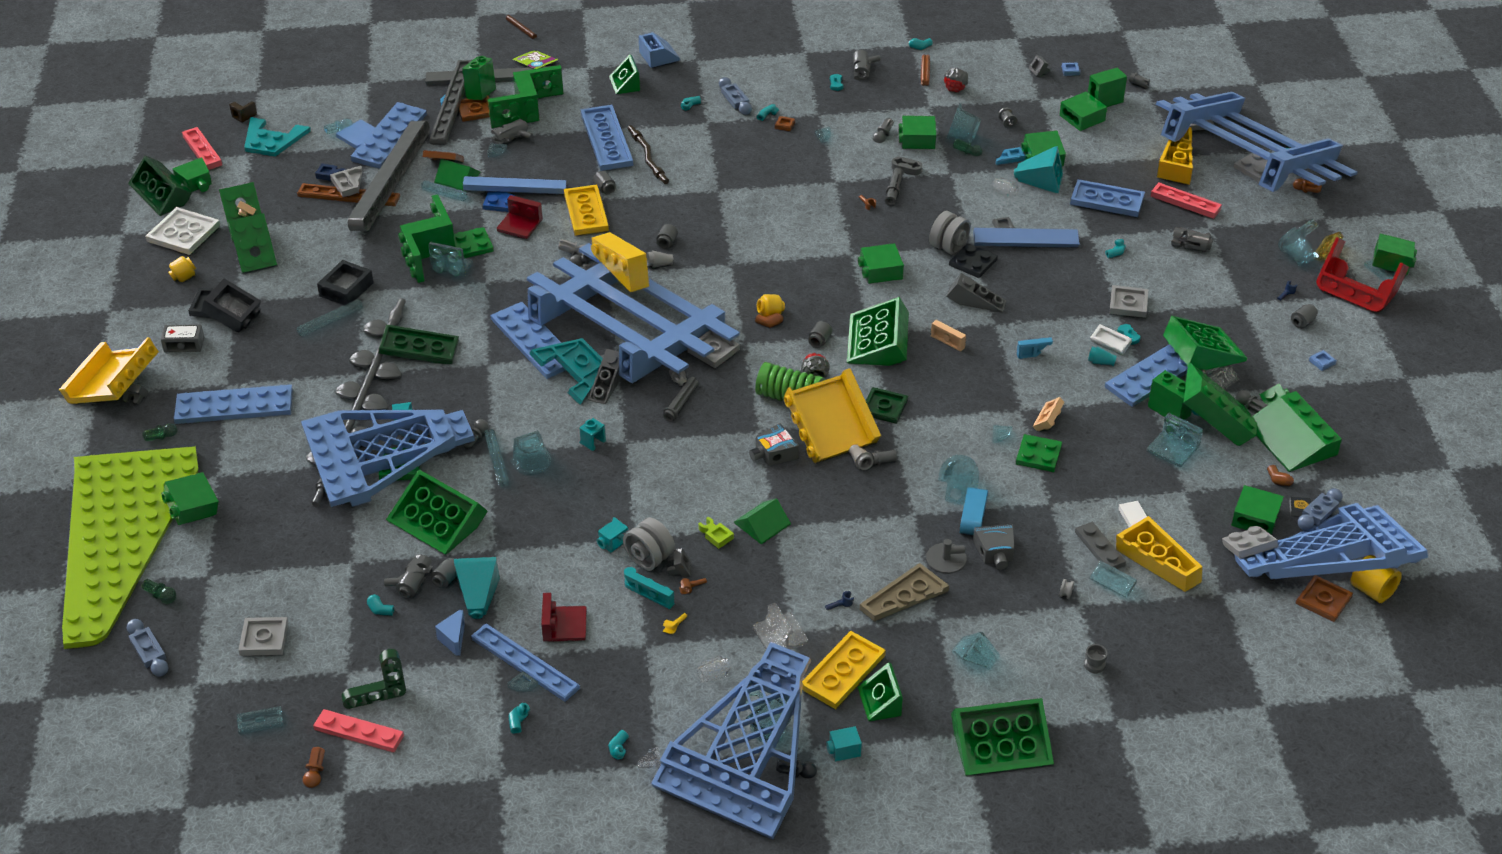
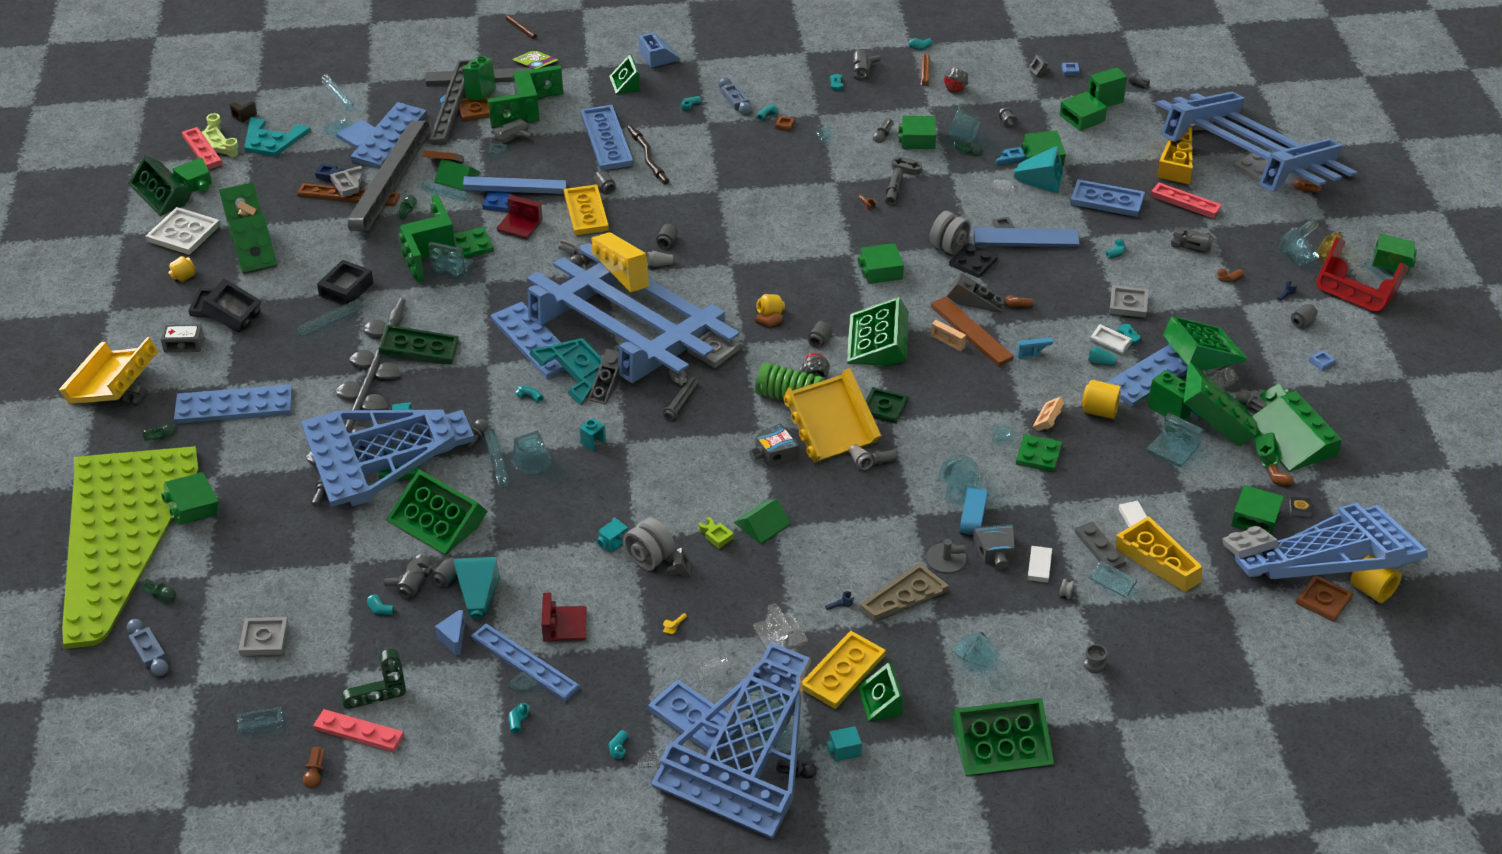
(216, 138): none -> yellowish green plate
(337, 92): none -> clear light blue axle
(406, 206): none -> clear green axle
(532, 392): none -> teal arm
(648, 588): teal plate -> none
(682, 707): none -> medium blue plate
(686, 585): dark orange hand -> none
(972, 330): none -> dark orange tile
(1014, 302): none -> dark orange arm
(1039, 564): none -> white tile
(1101, 399): none -> yellow piece
(1229, 277): none -> dark orange arm
(1267, 449): none -> green piece
(1320, 509): sand blue plate -> none

